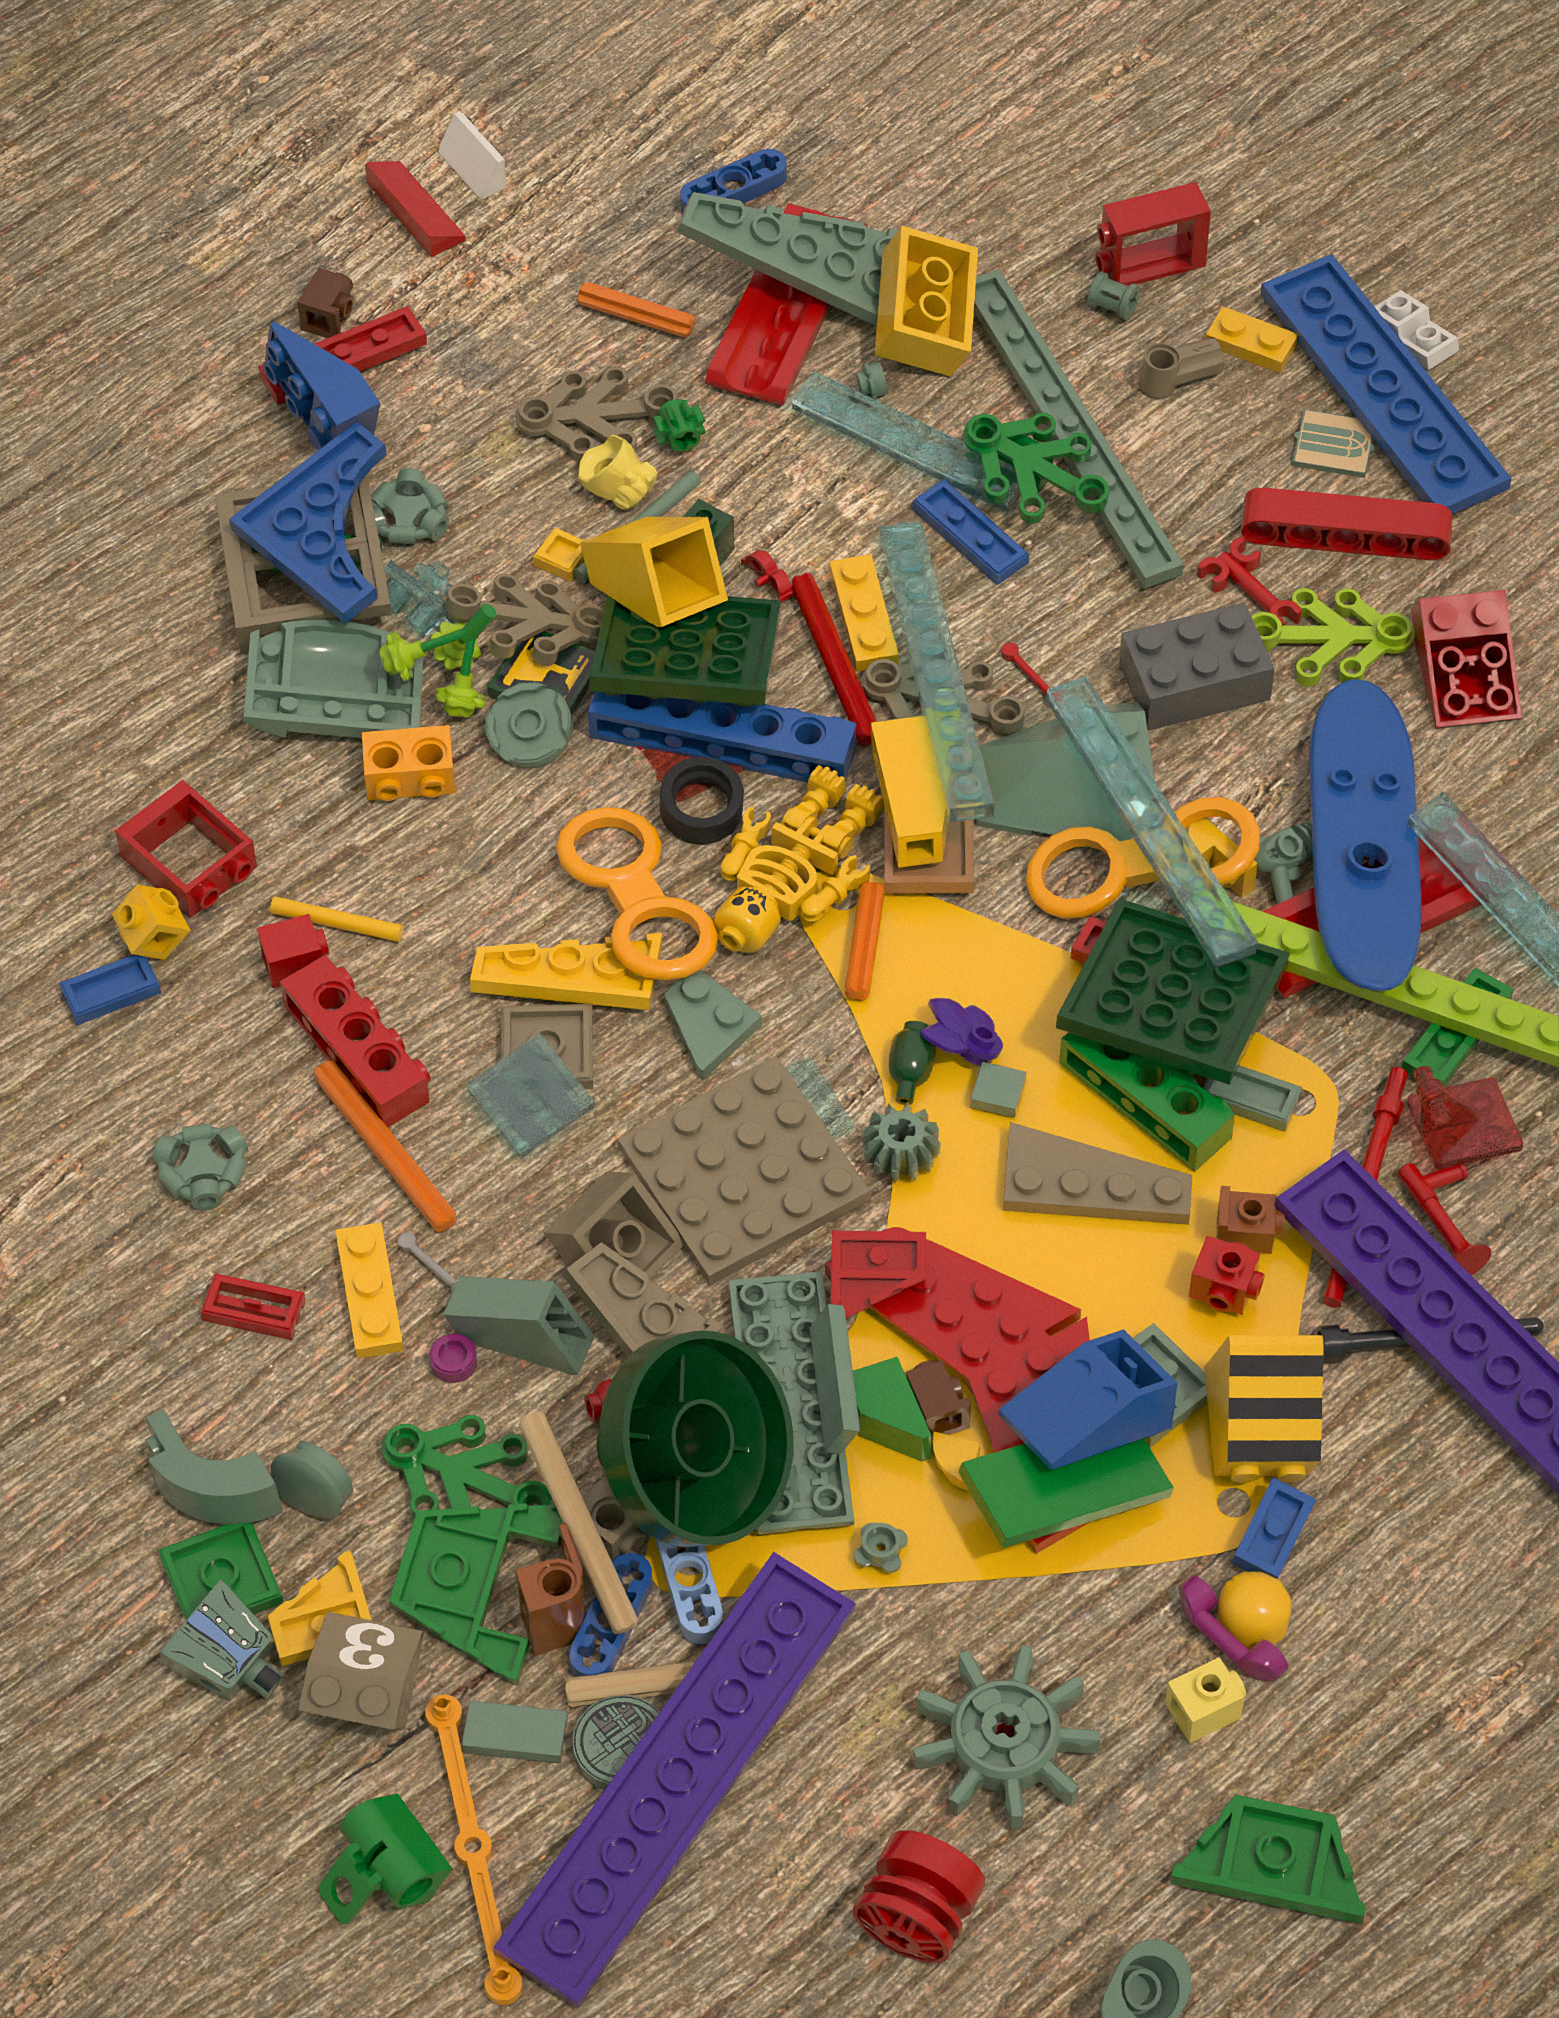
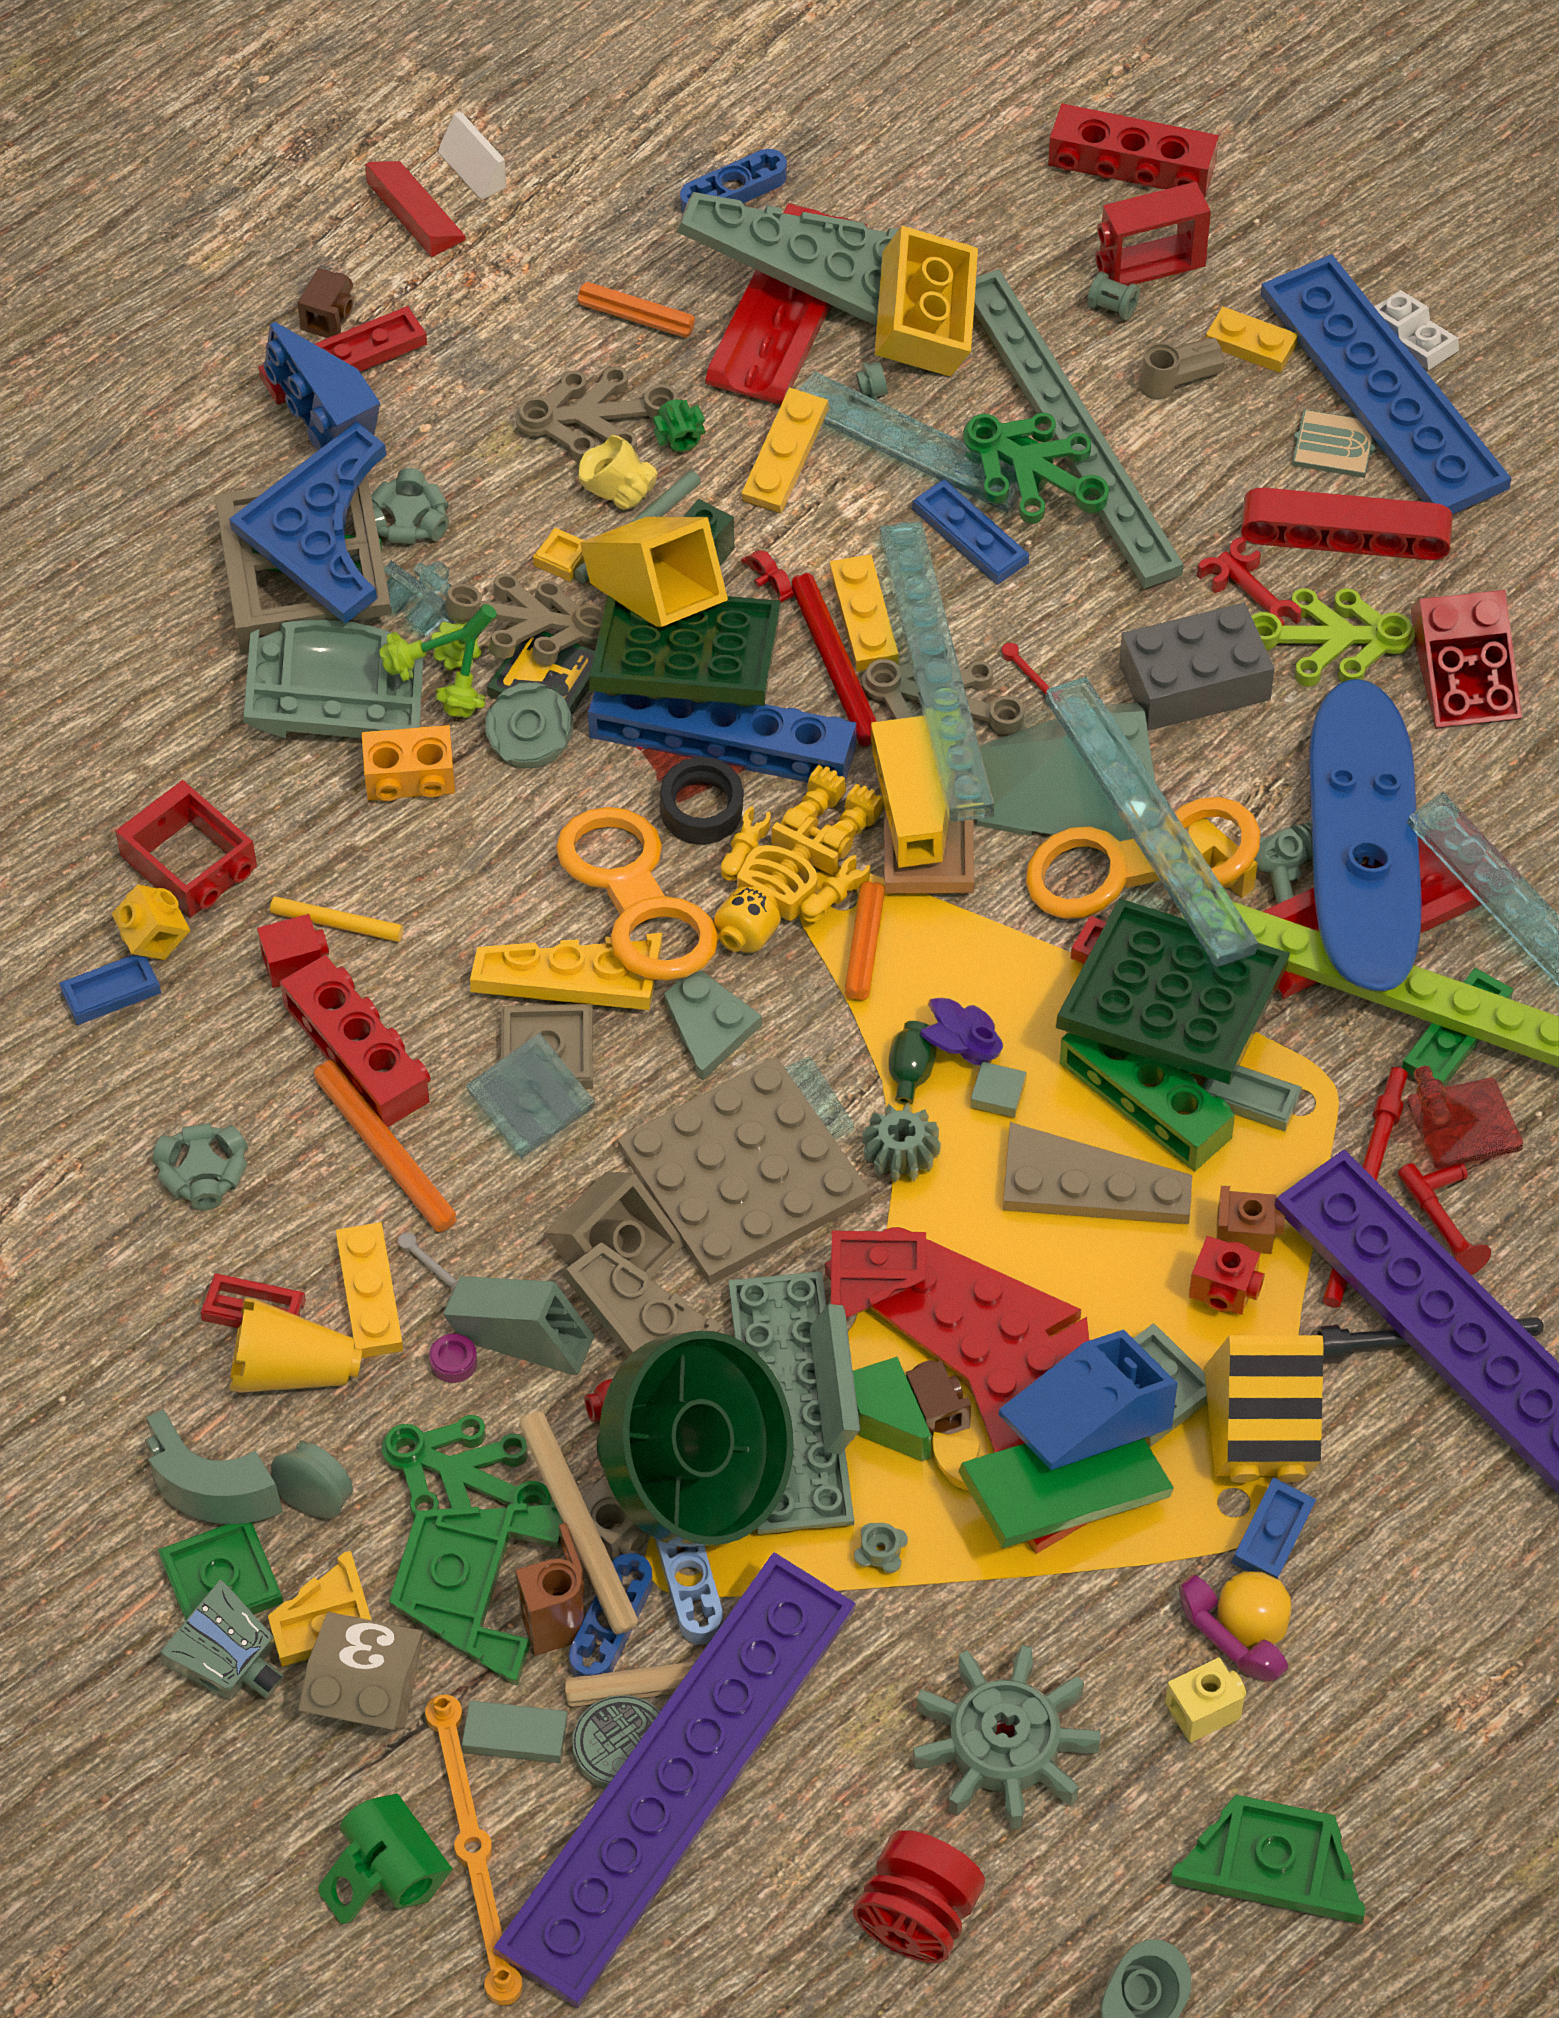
(288, 1352): none -> yellow cone
(785, 450): none -> yellow plate
(1131, 149): none -> red brick

